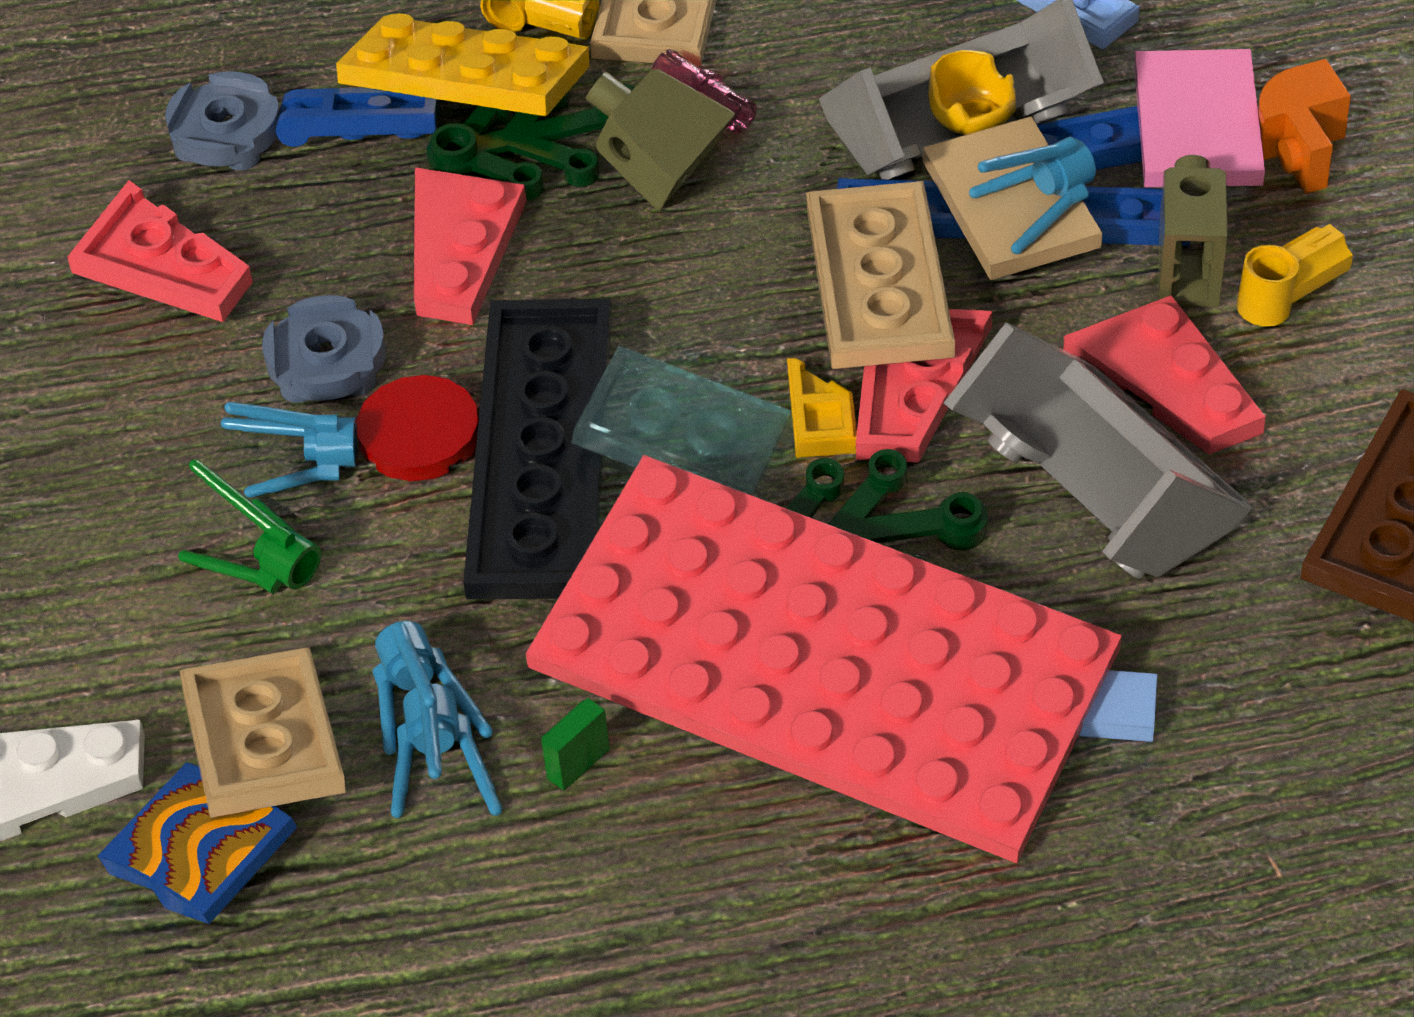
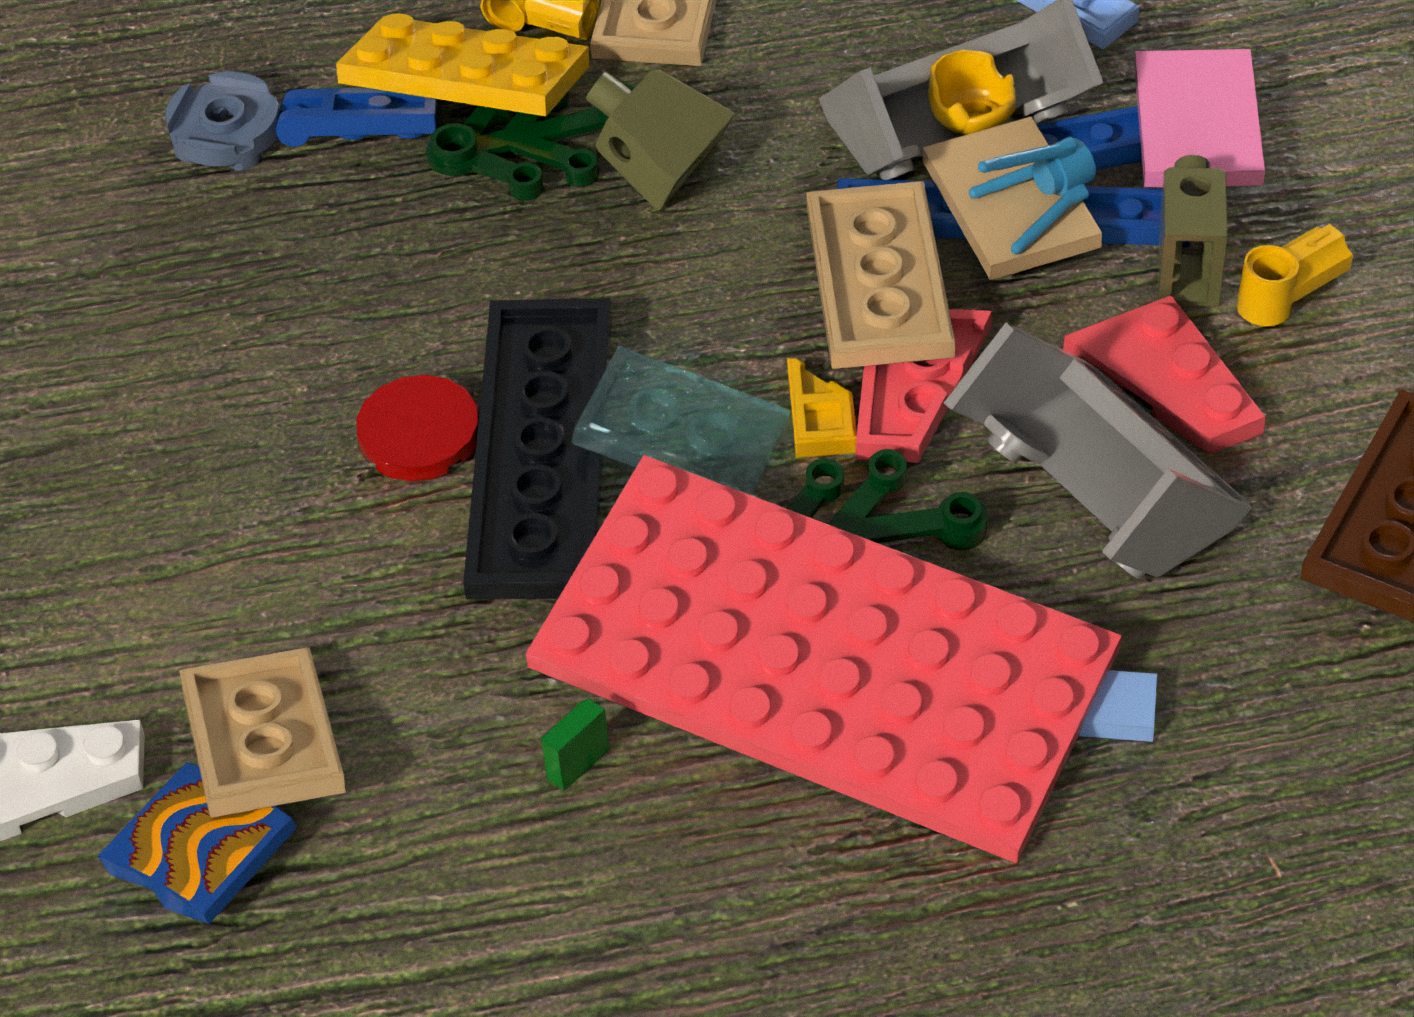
(159, 258): coral wing -> none
(281, 551): green plant -> none
(315, 376): sand blue plate -> none
(326, 440): dark azure plant -> none
(410, 663): dark azure plant -> none
(432, 733): dark azure plant -> none
(460, 240): coral wing -> none
(711, 85): clear pink pin -> none
(1301, 117): orange brick -> none

